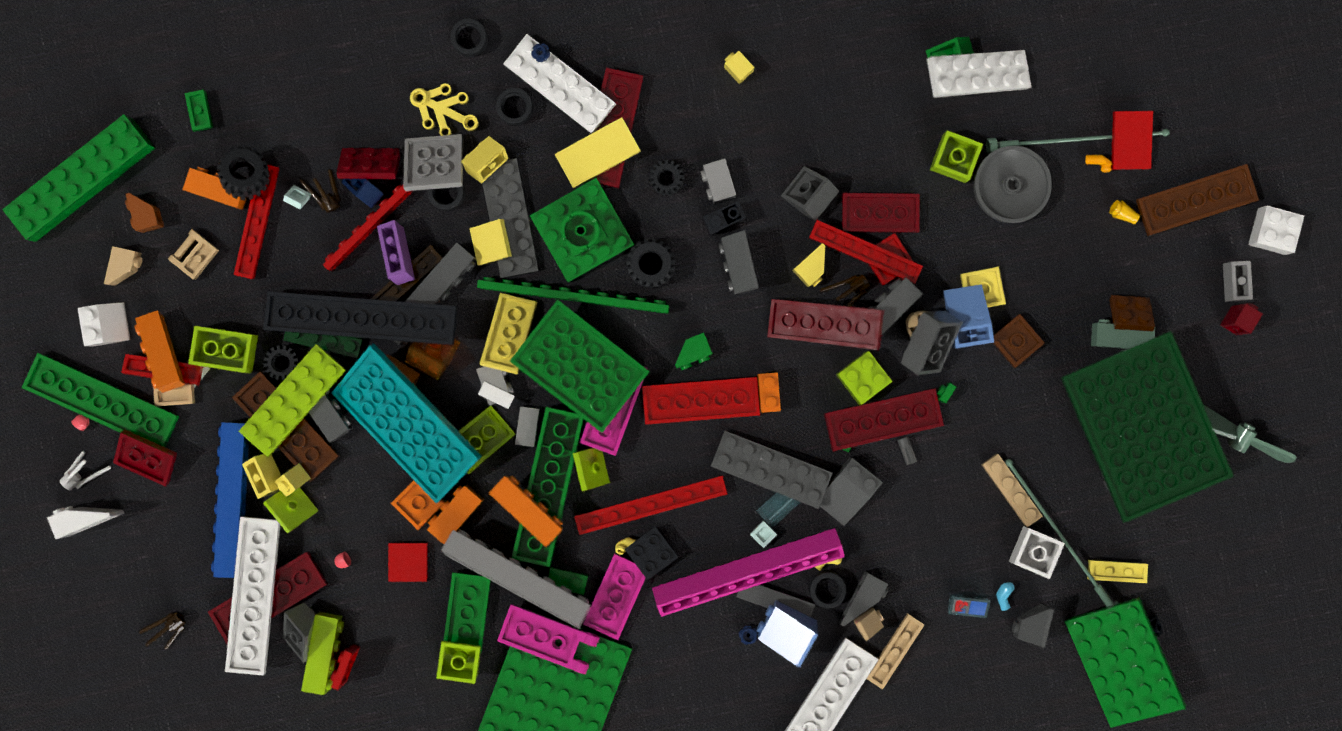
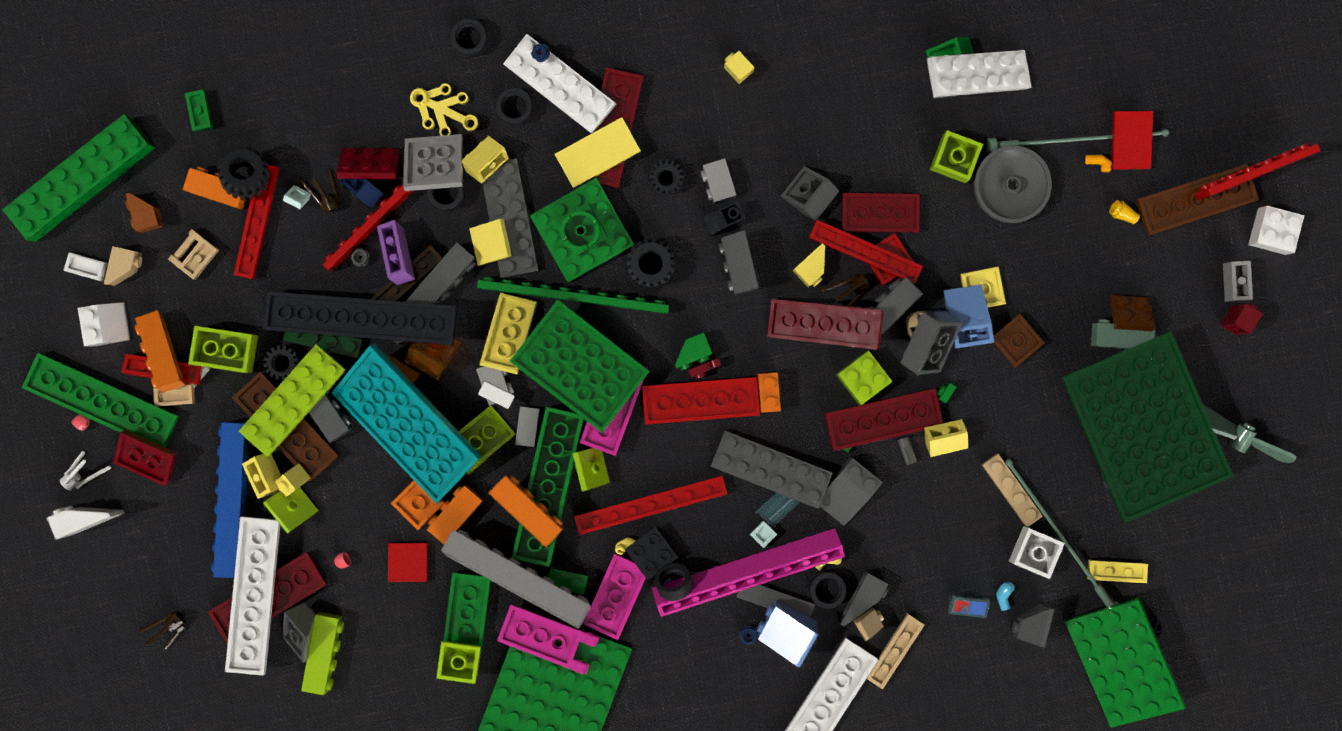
(85, 266): none -> white tile
(346, 662): red plate -> none
(360, 252): none -> dark grey plate
(668, 571): none -> black tyre
(700, 371): none -> dark red plate
(946, 438): none -> light yellow brick
(1256, 170): none -> red plate

